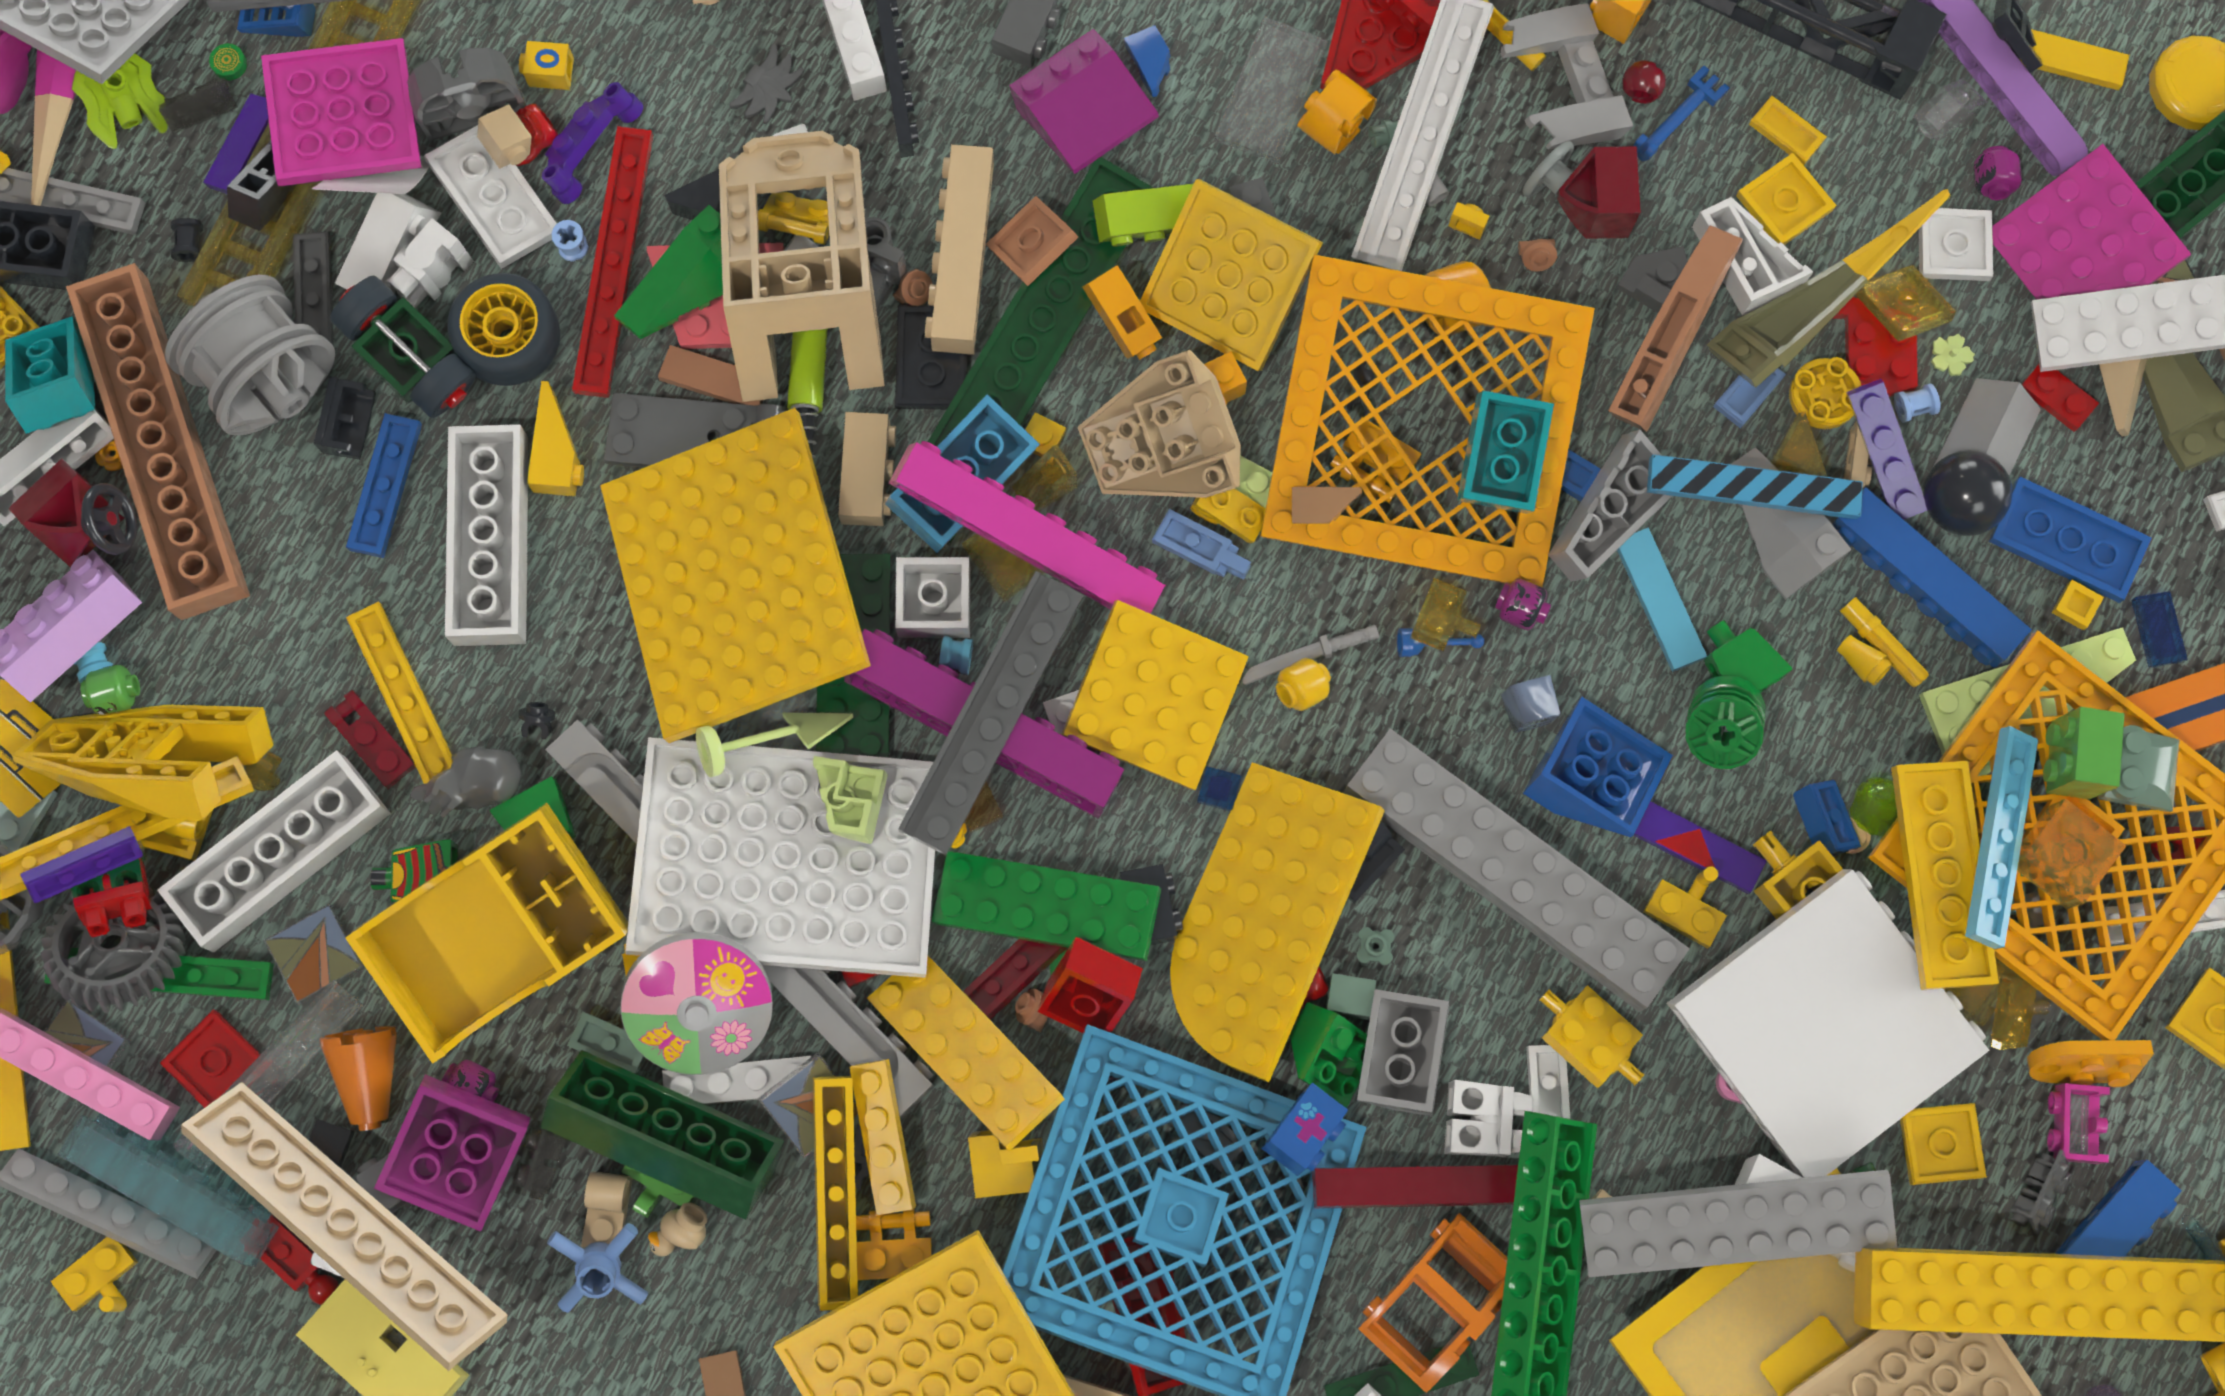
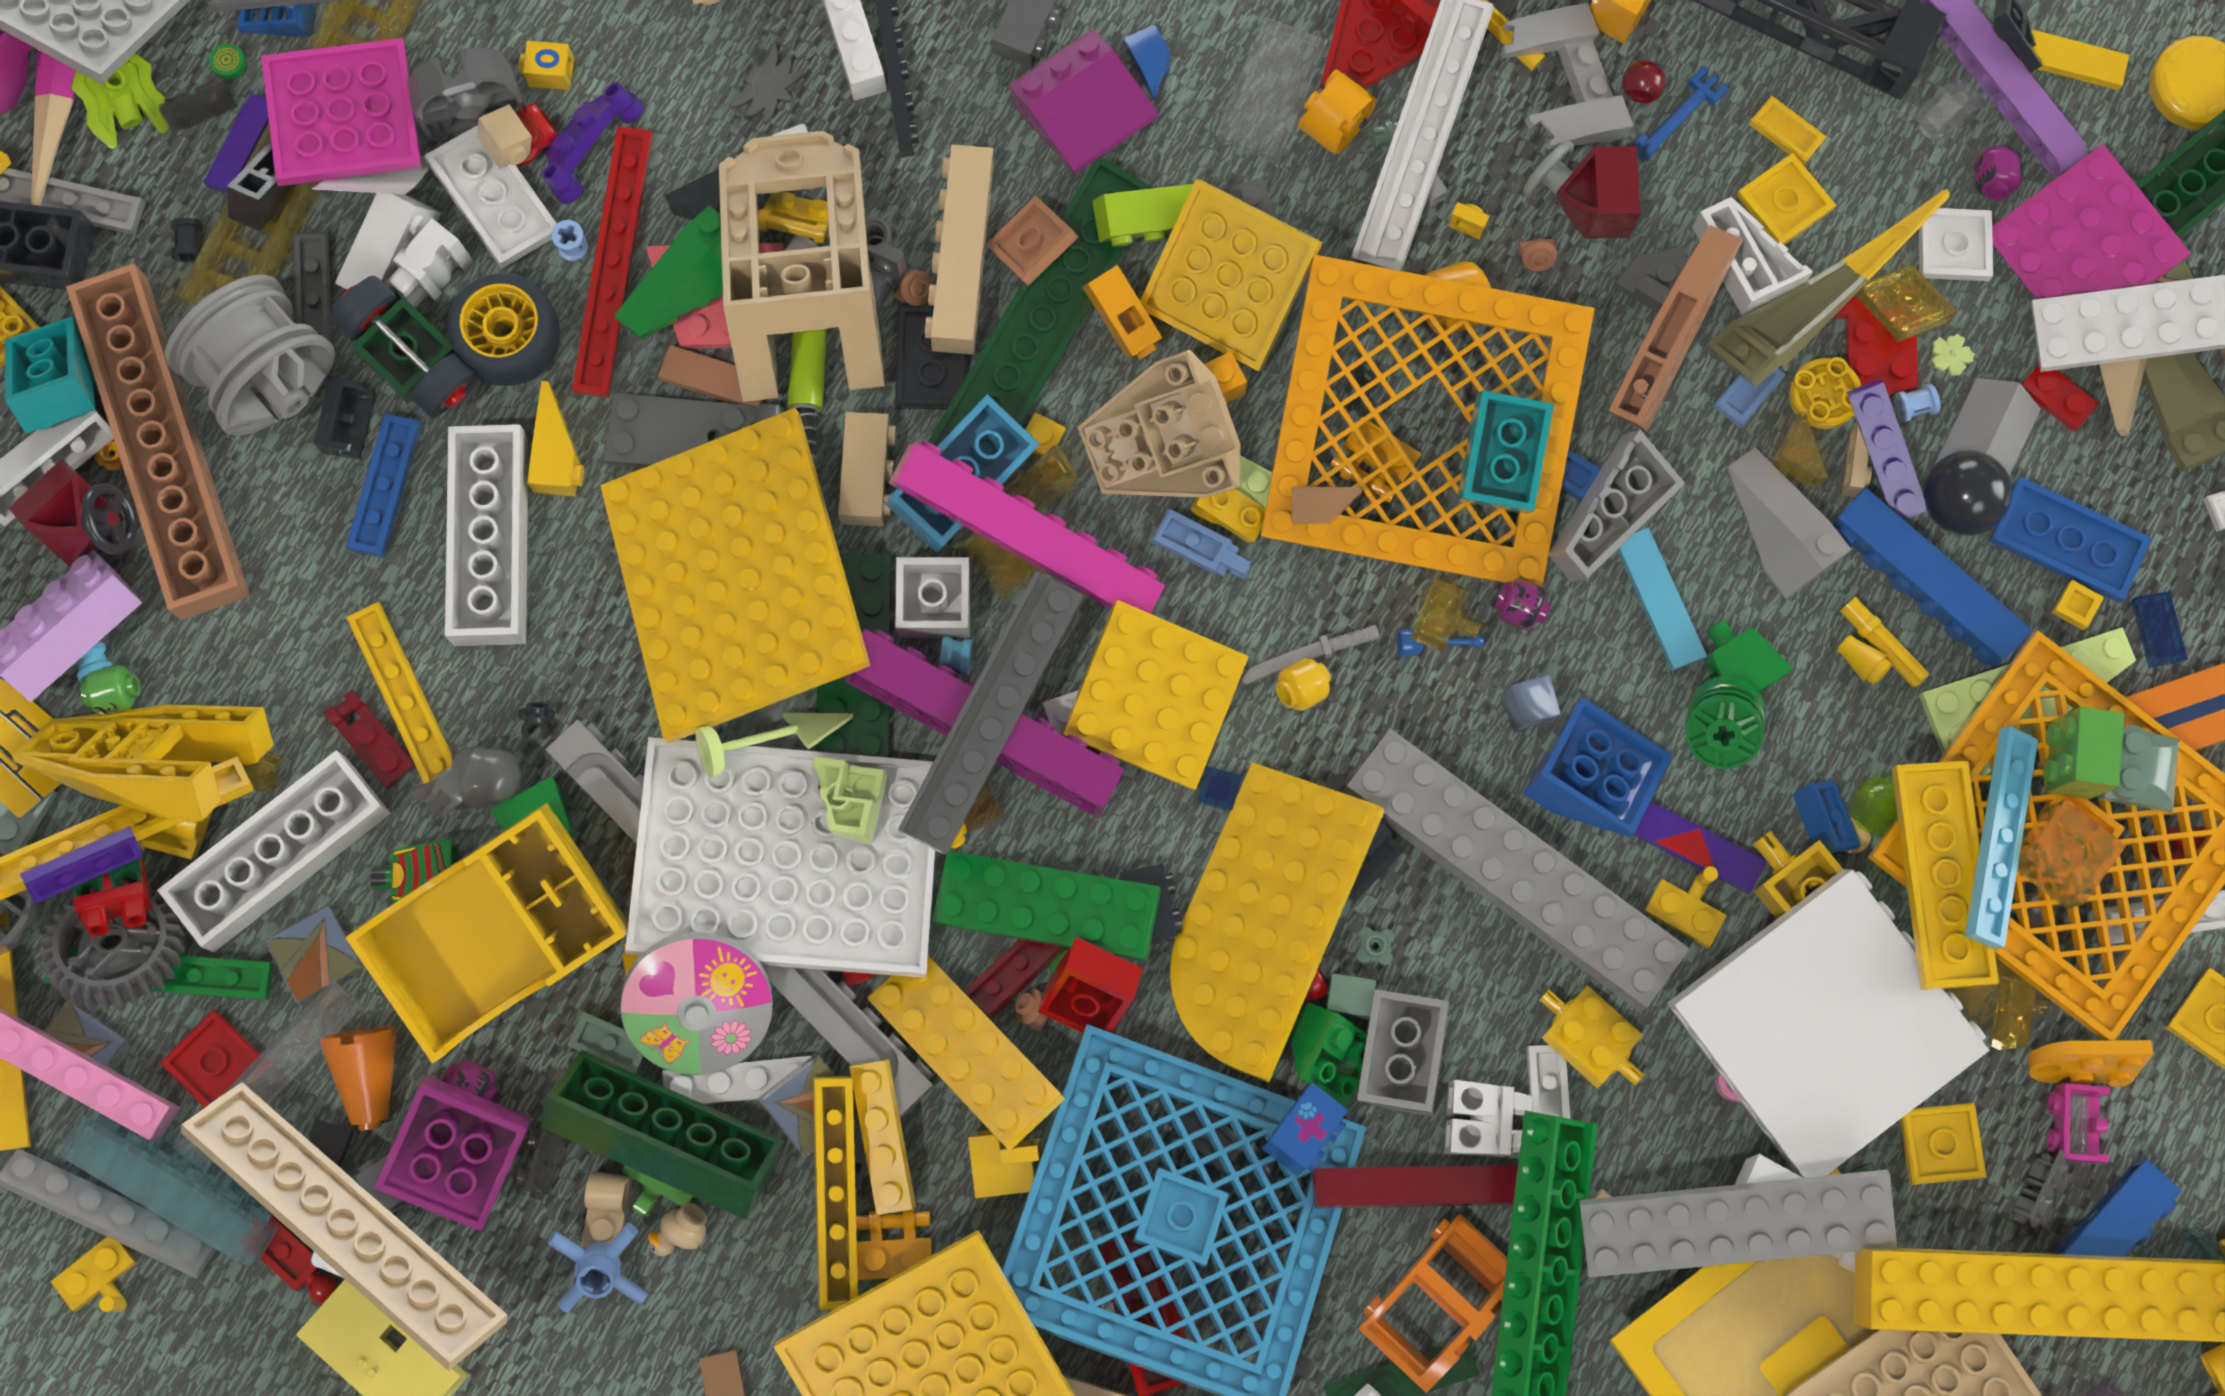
(1754, 487): tile -> none

